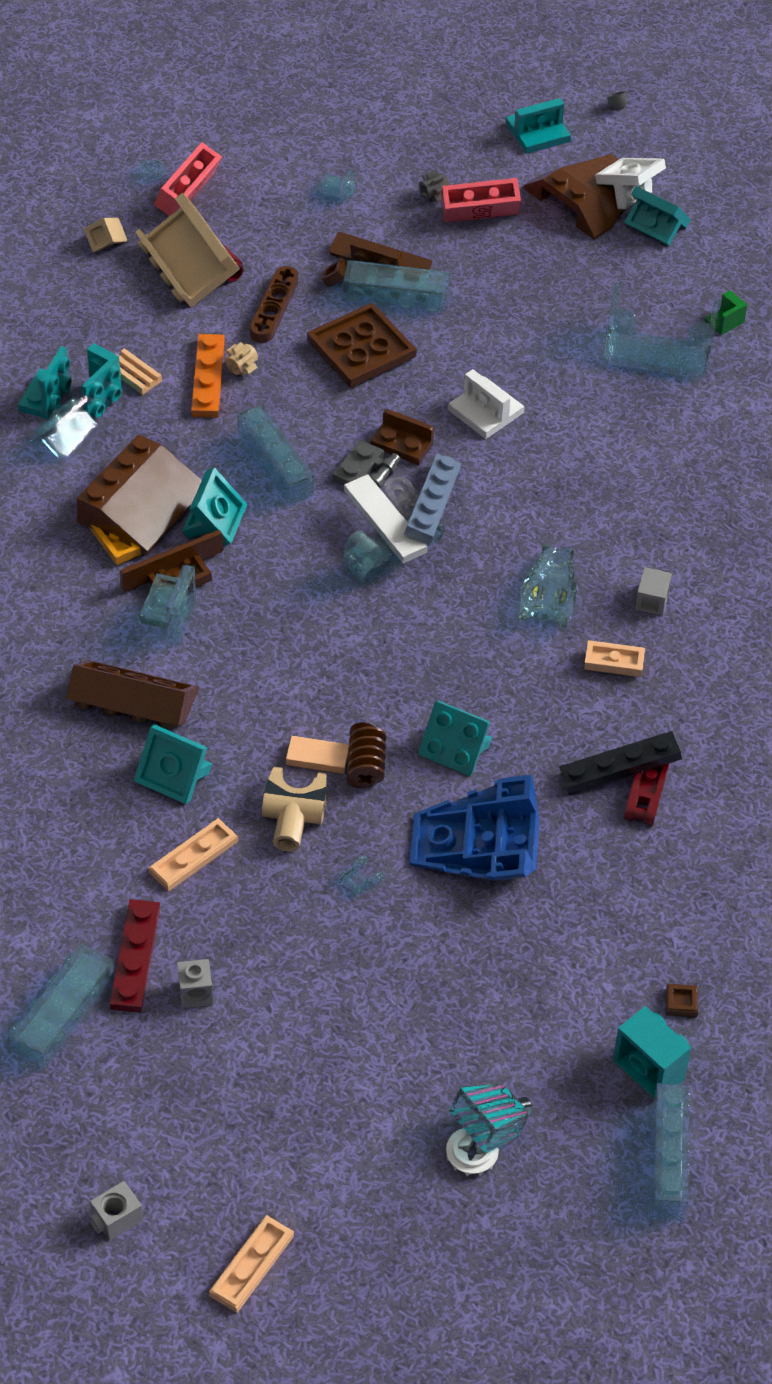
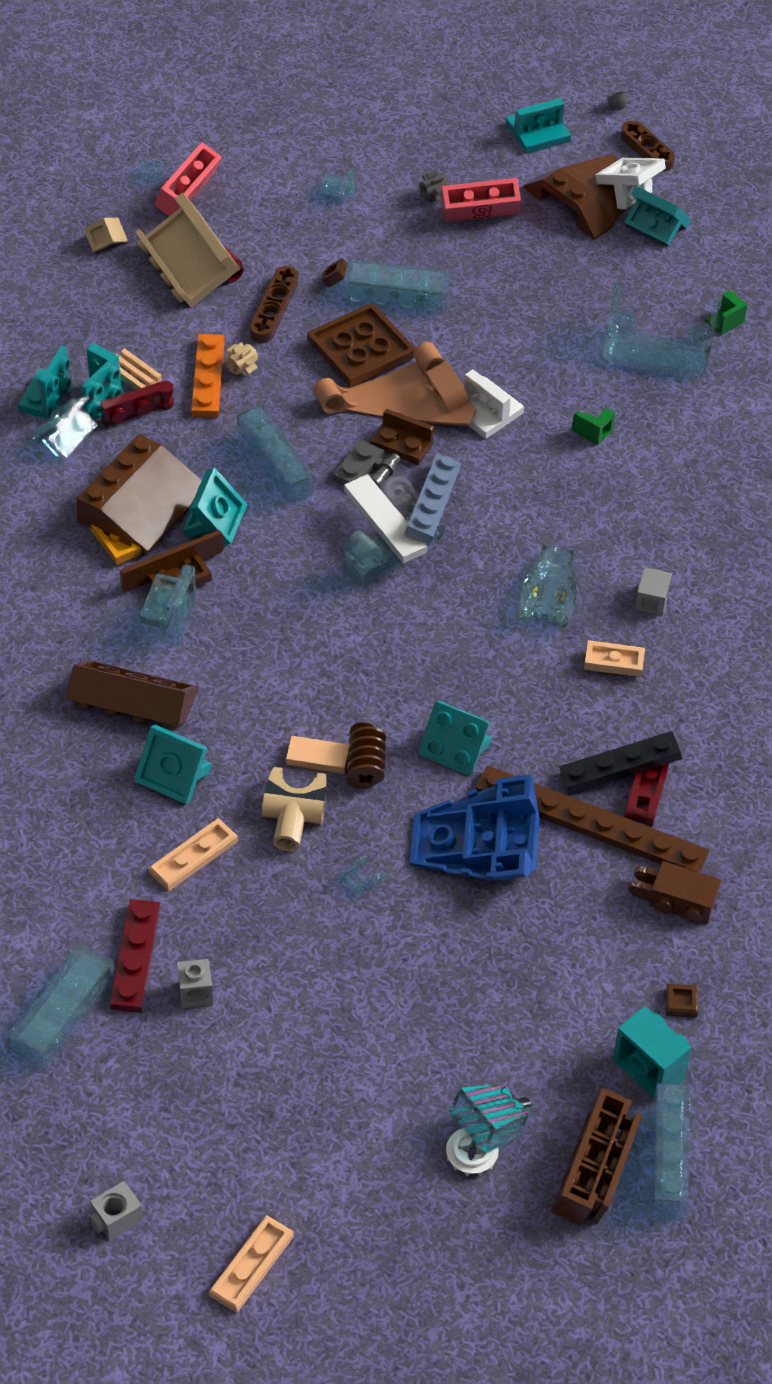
(137, 403): none -> dark red plate
(362, 250): reddish brown bracket -> none
(421, 390): none -> nougat panel
(587, 1164): none -> reddish brown brick
(594, 428): none -> green panel
(608, 826): none -> reddish brown plate
(643, 137): none -> reddish brown beam
(677, 891): none -> reddish brown hinge

